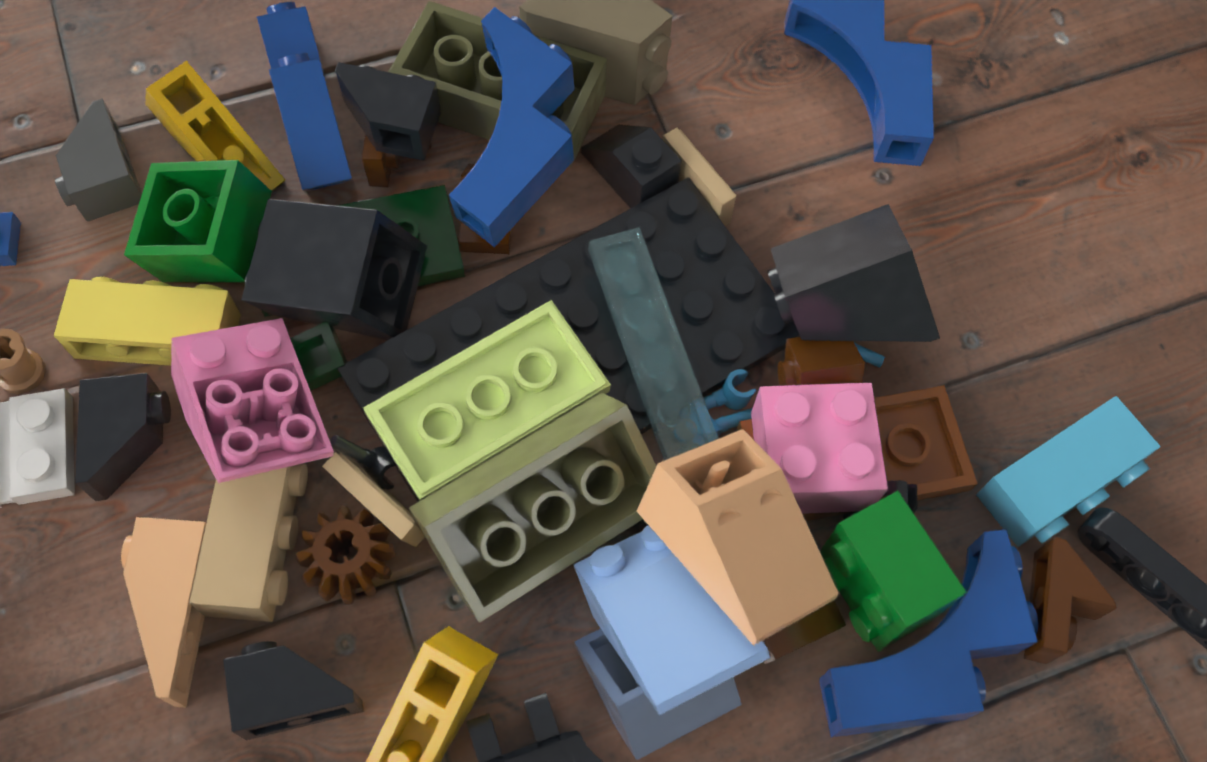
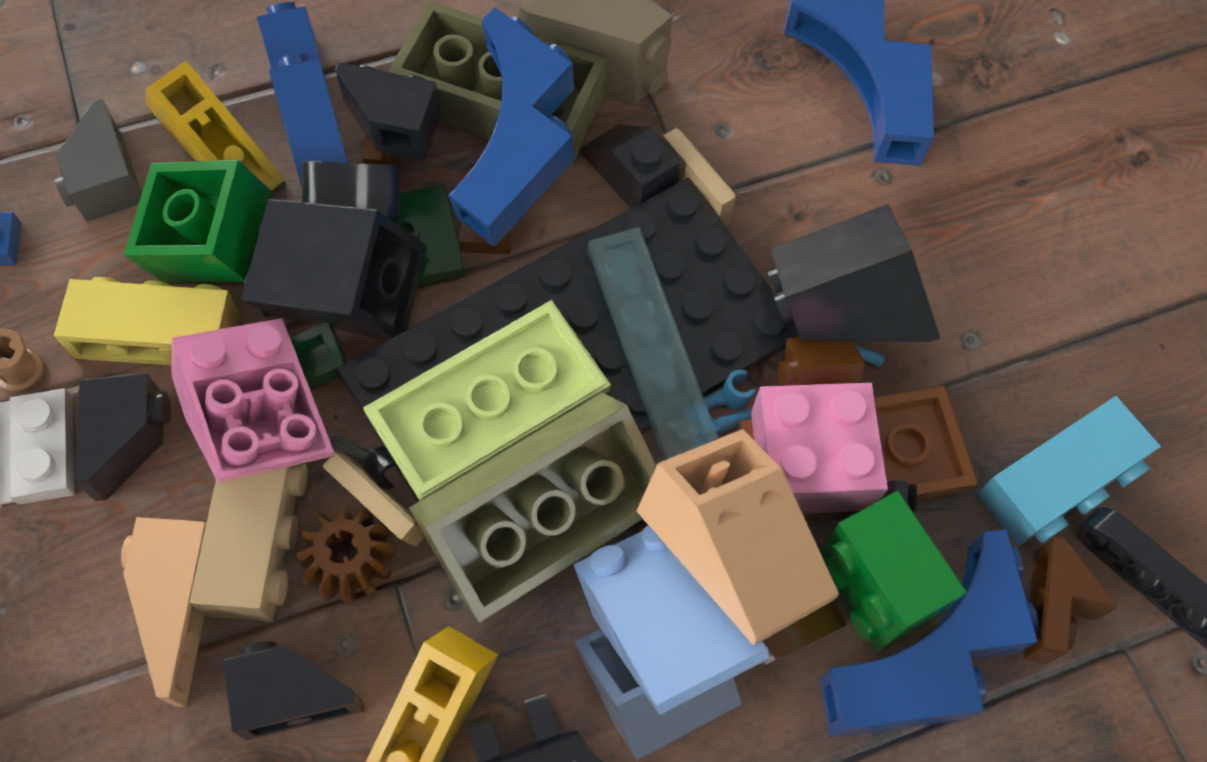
(353, 185): none -> black axle

